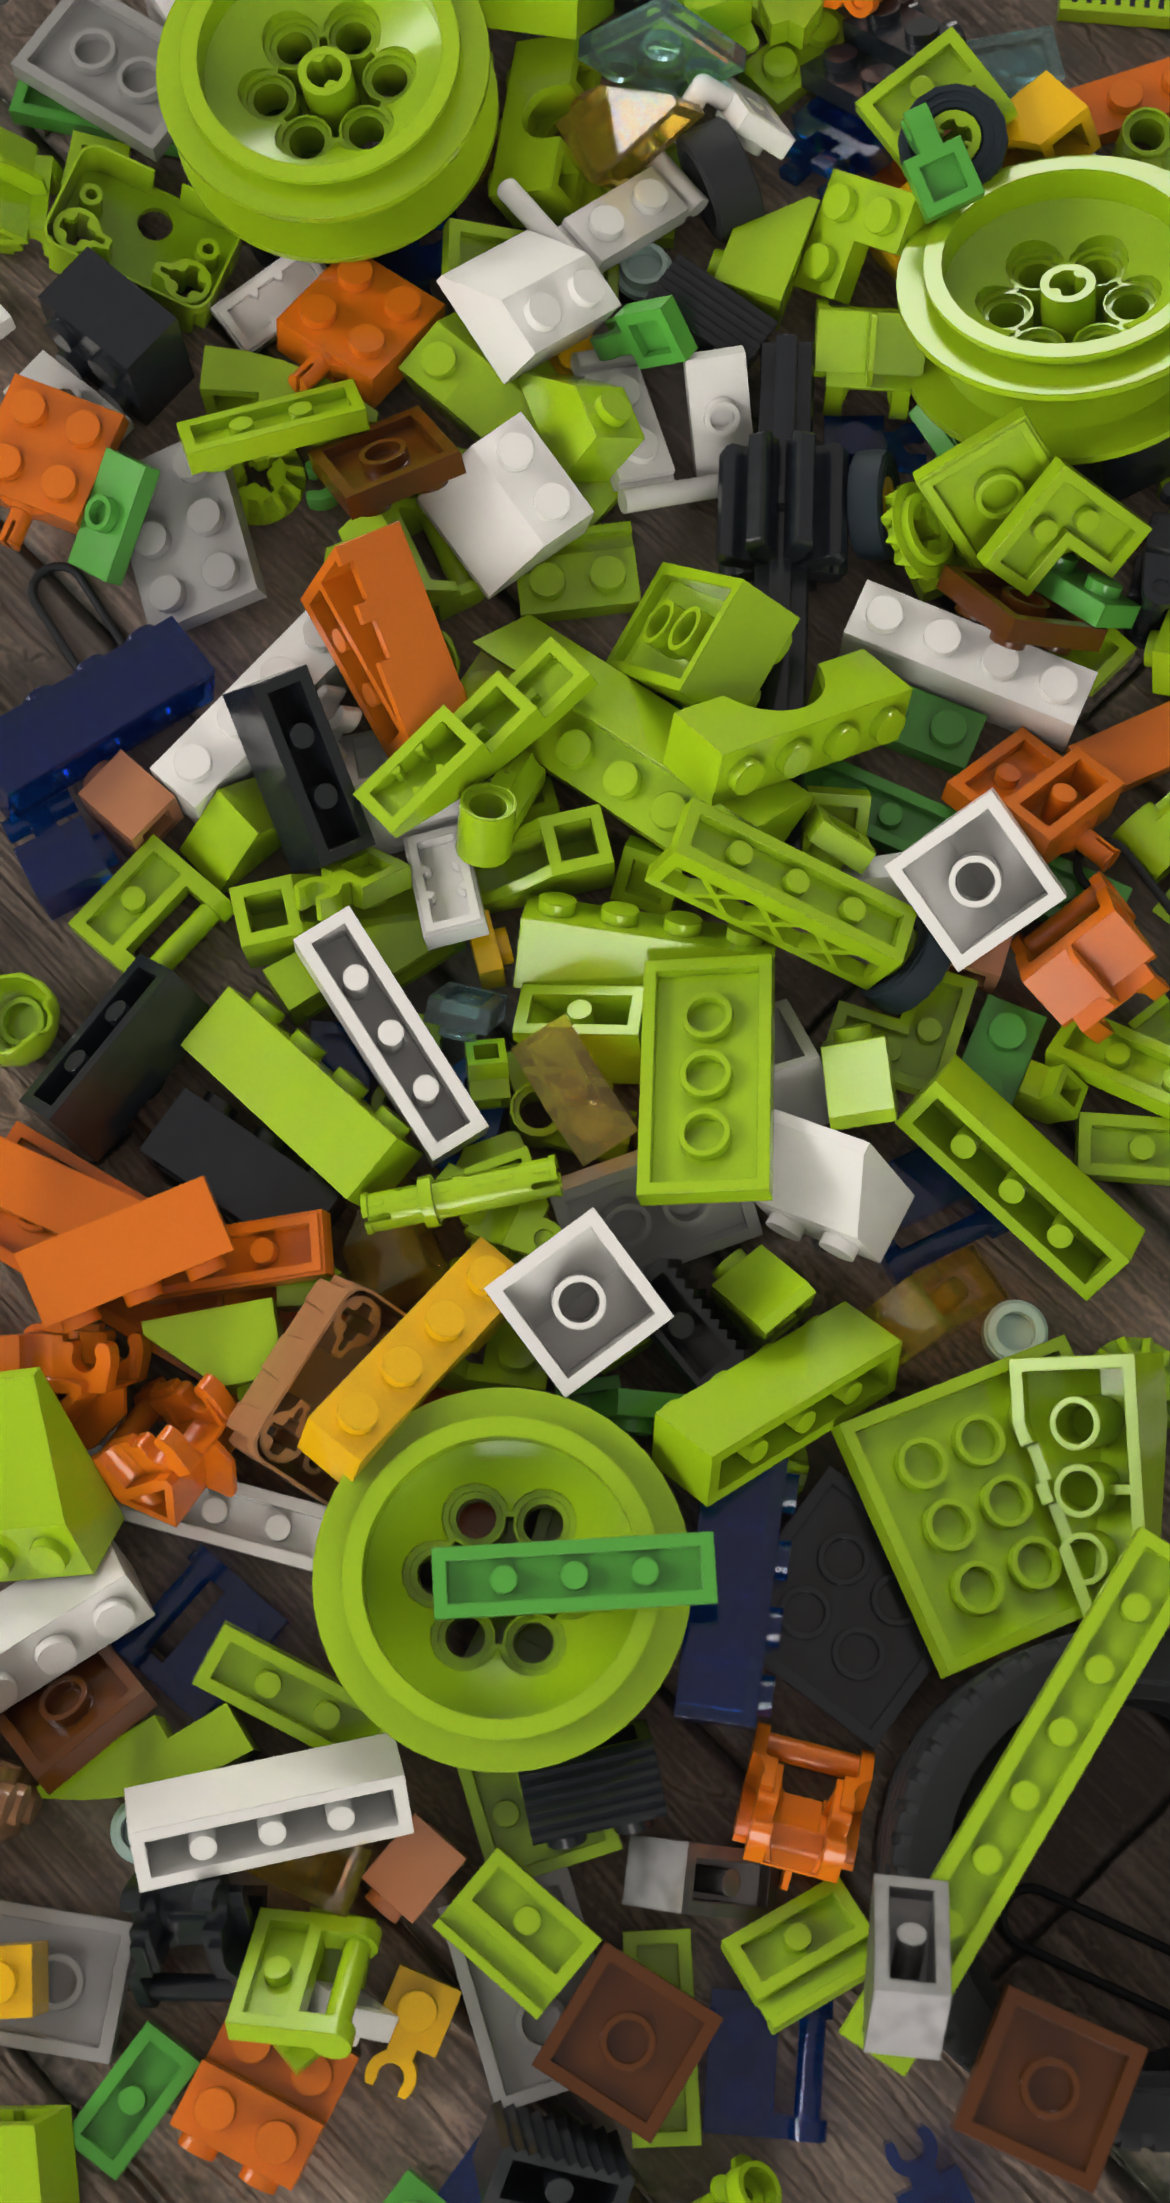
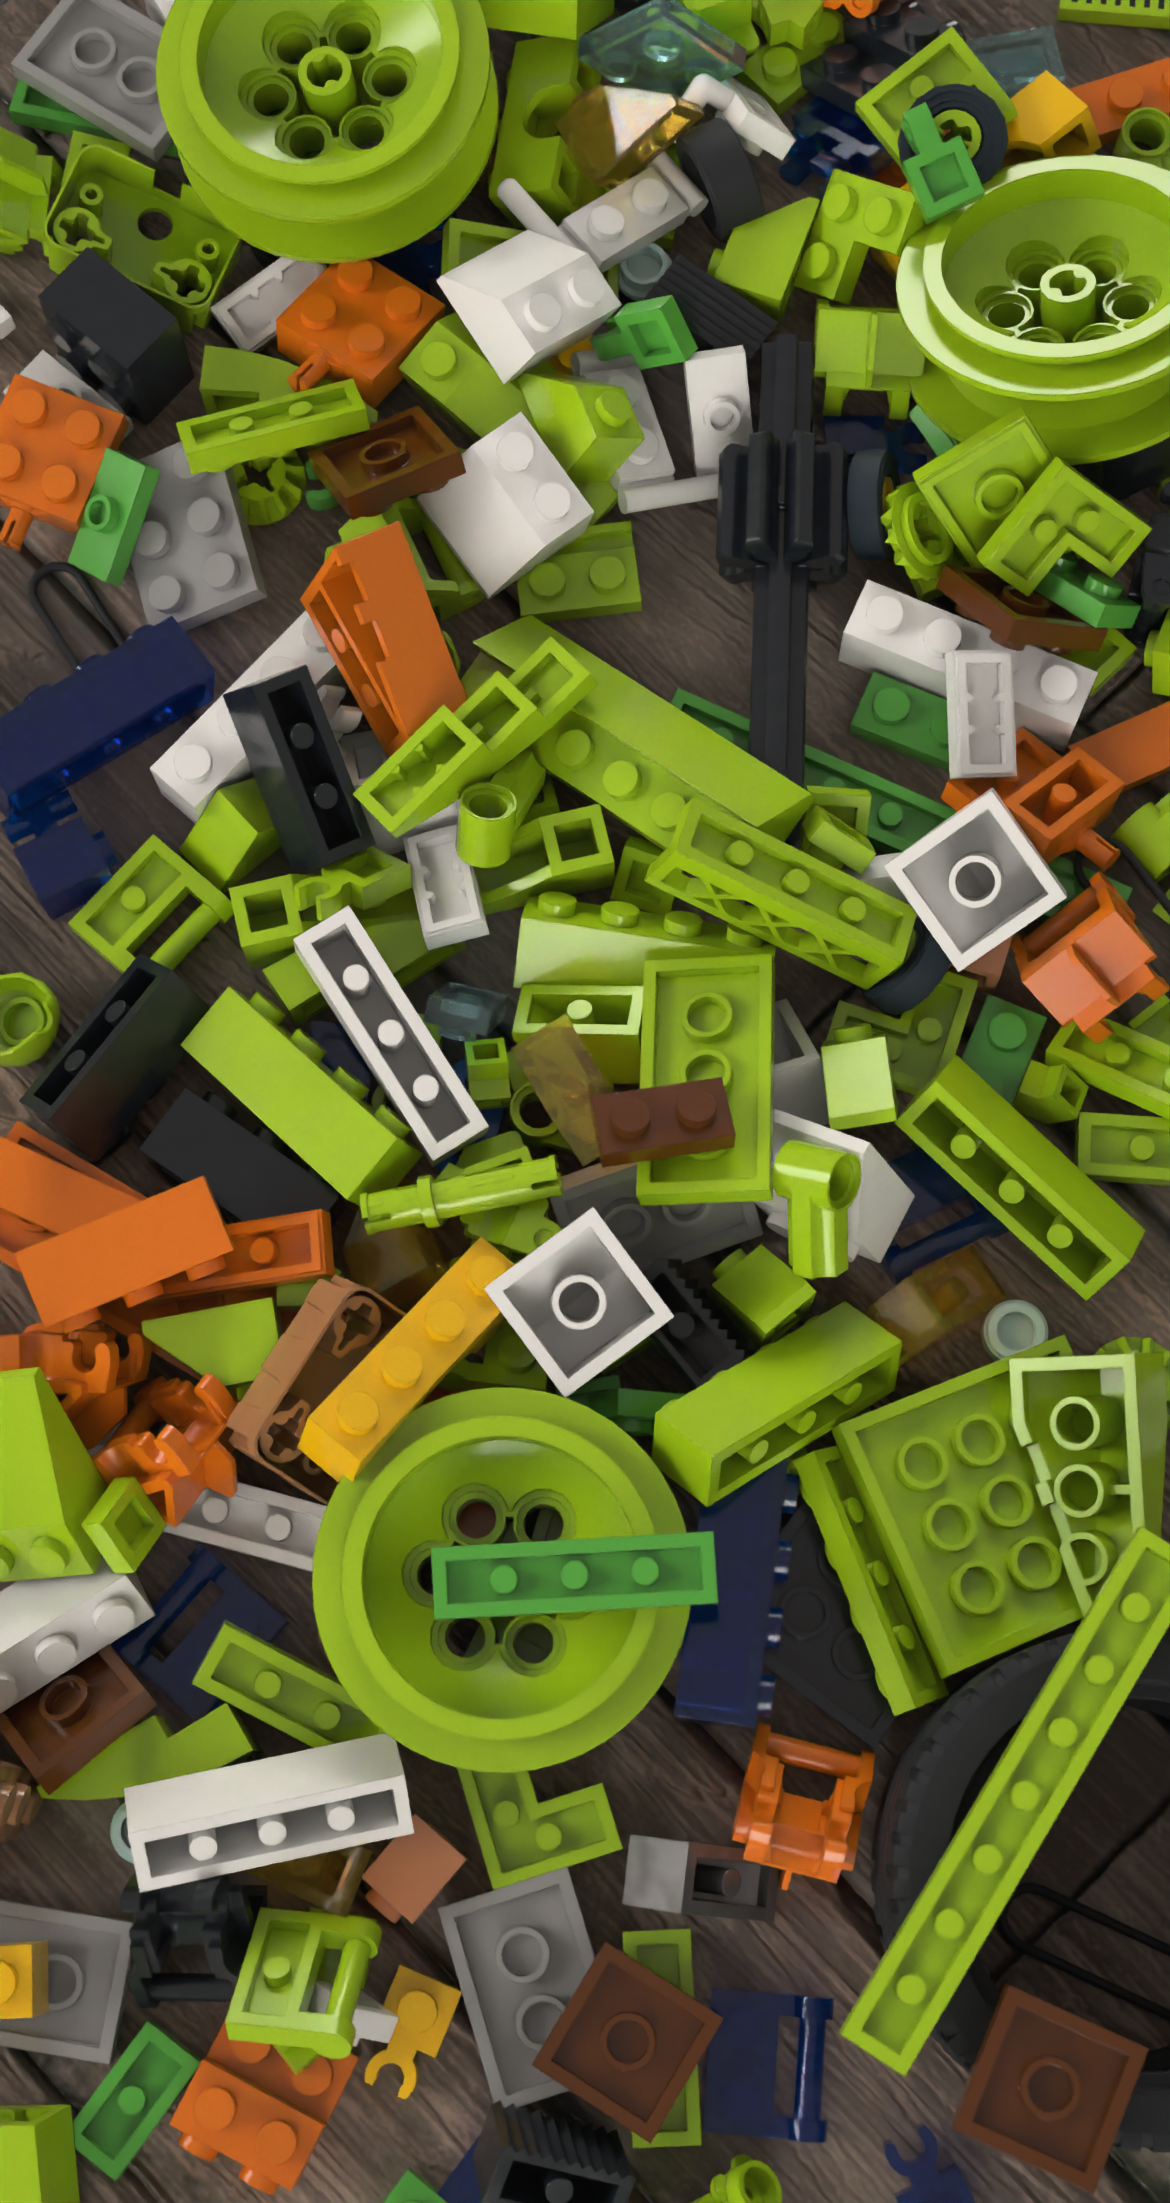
(124, 1524): none -> lime plate
(129, 801): nougat brick -> none
(491, 955): yellow plate -> none
(517, 1932): lime plate -> none
(596, 1791): black brick -> none
(662, 1122): none -> reddish brown plate
(703, 637): lime slope -> none
(737, 749): lime arch -> none
(801, 1954): lime plate -> none
(818, 1191): none -> lime piece
(875, 1597): none -> lime plate
(907, 1967): flat silver slope -> none
(981, 714): none -> white plate

